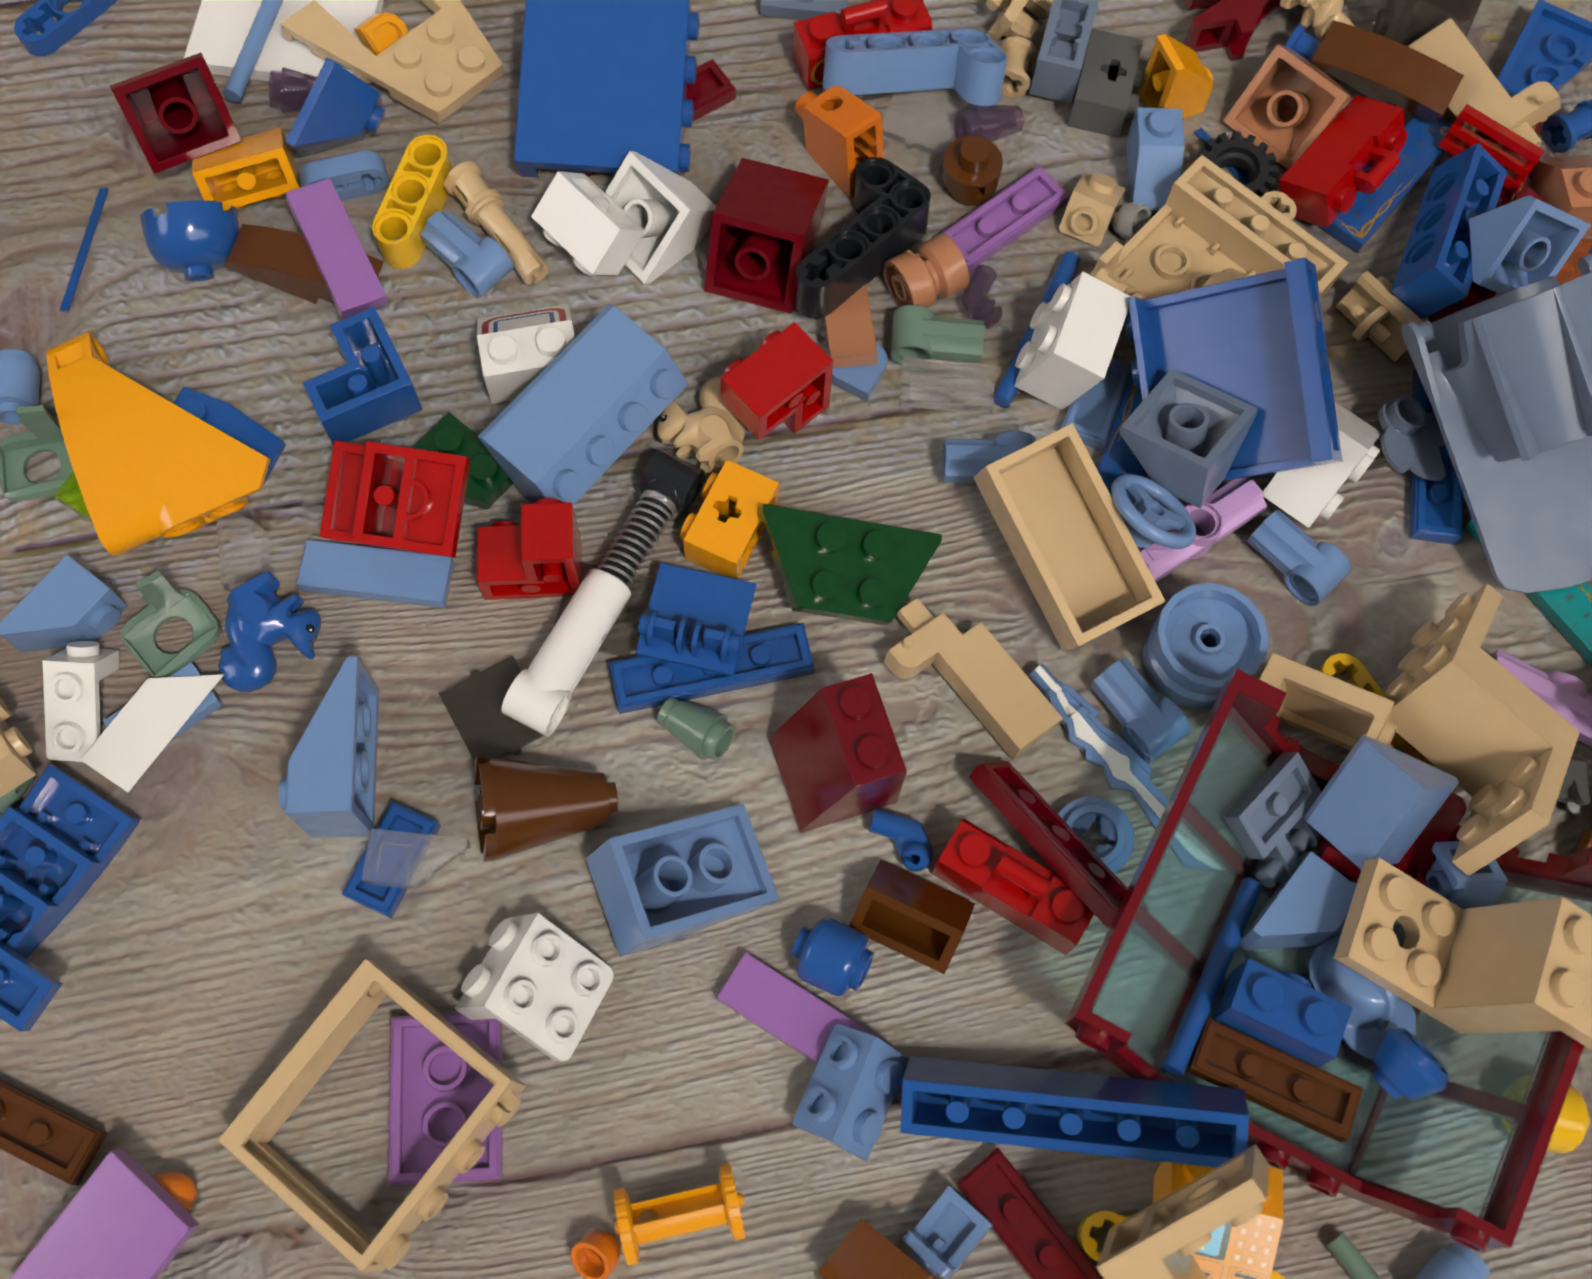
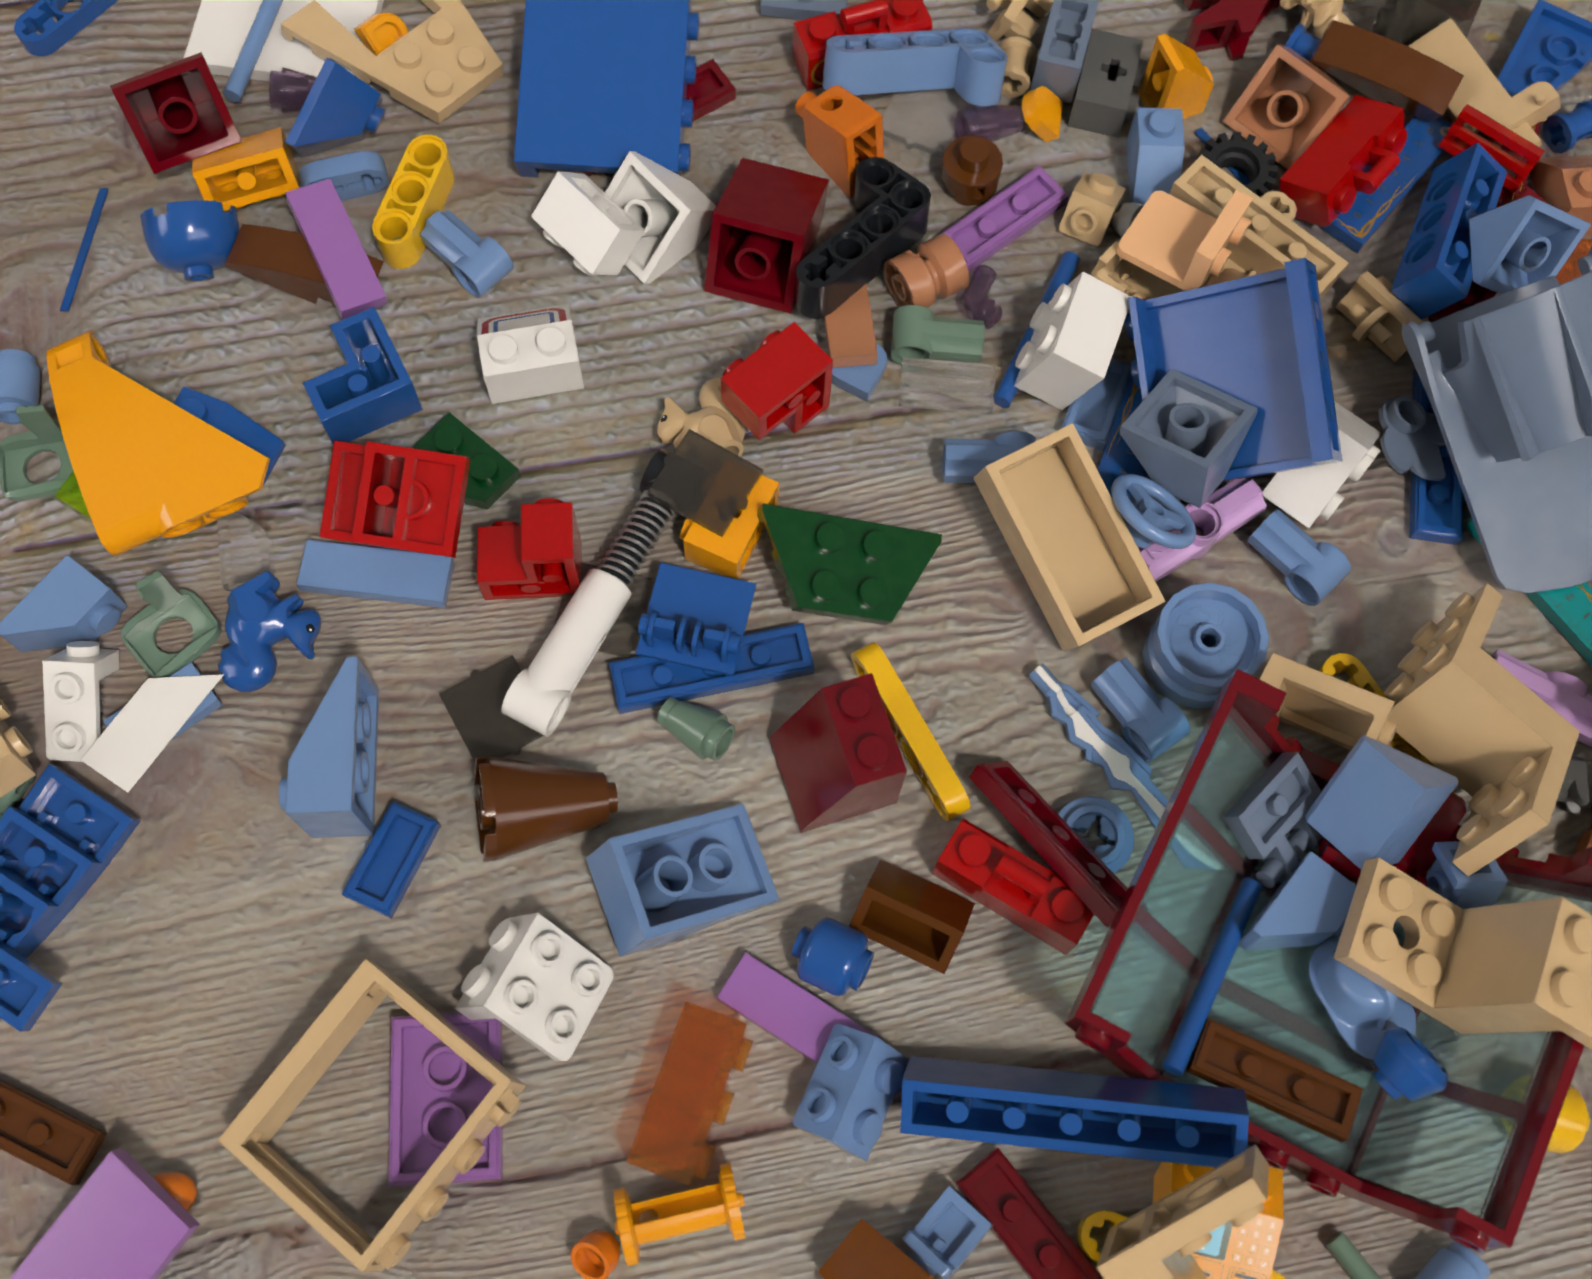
(408, 858): clear tile -> none
(486, 208): tan pin -> none
(584, 409): medium blue slope -> none
(690, 1095): none -> clear orange brick
(705, 483): none -> clear smoke piece
(908, 837): blue arm -> none
(913, 734): none -> yellow beam
(978, 673): tan piece -> none
(1042, 113): none -> light orange tile
(1182, 240): none -> light nougat bracket
(1283, 1012): blue brick -> none

